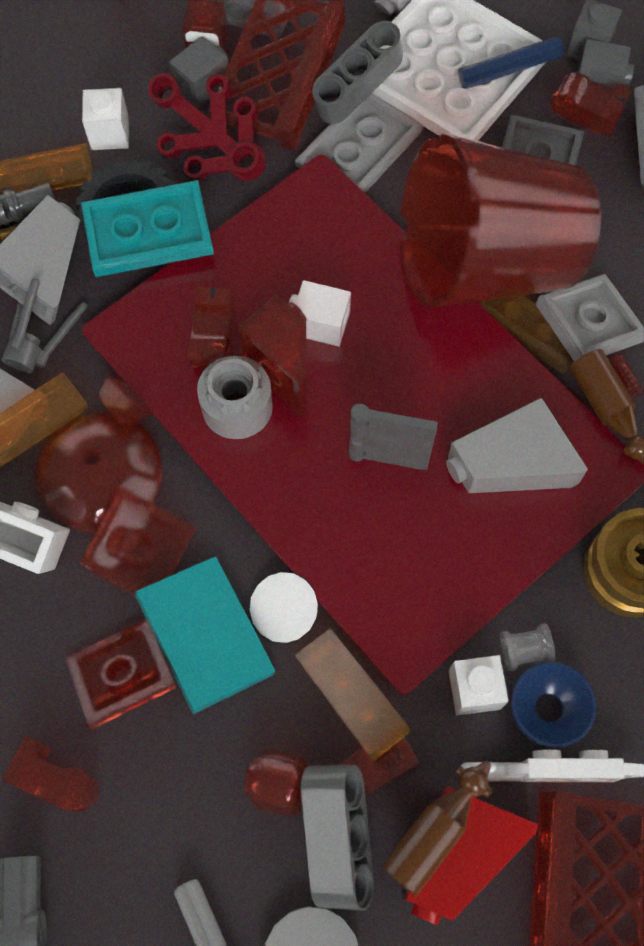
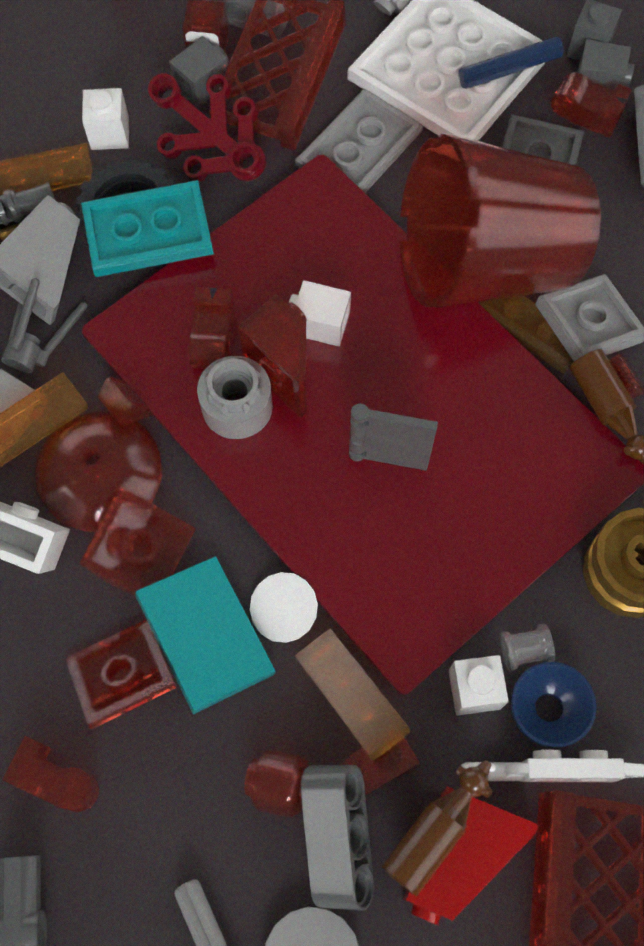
(361, 56): dark grey beam -> none
(516, 454): light grey slope -> none

